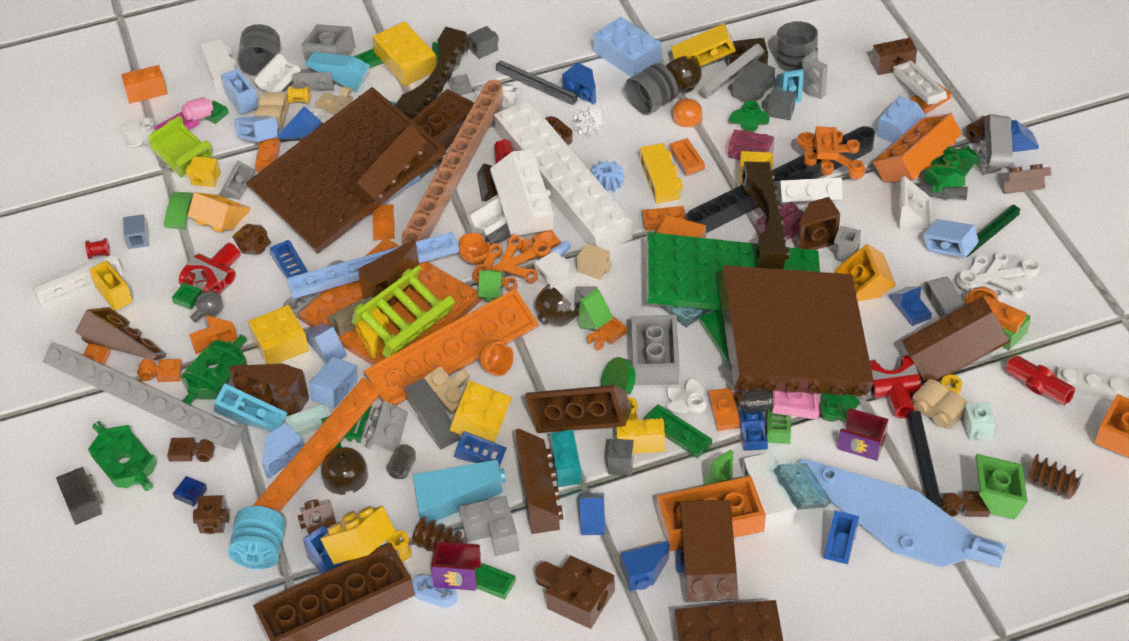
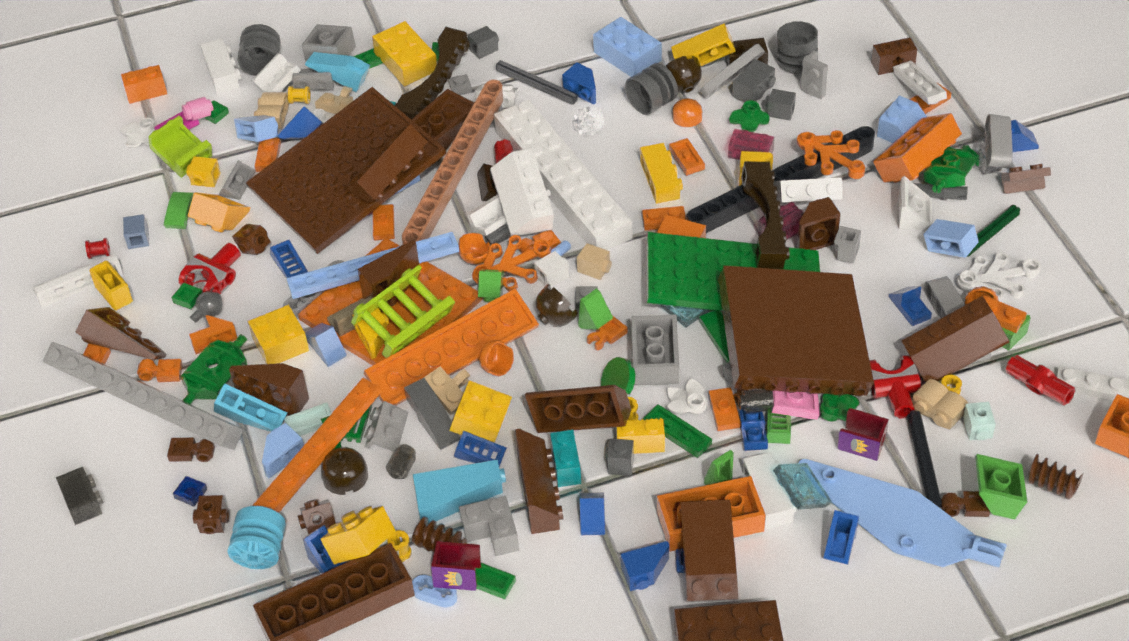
(120, 443): green plate -> none
(239, 91): light blue brick -> none
(333, 382): light blue brick -> none
(561, 128): reddish brown beam -> none
(576, 589): reddish brown brick -> none
(609, 175): light blue gear -> none
(792, 82): medium azure slope -> none
(826, 143): orange plate -> none
(870, 273): light orange slope -> none
(976, 130): reddish brown brick -> none

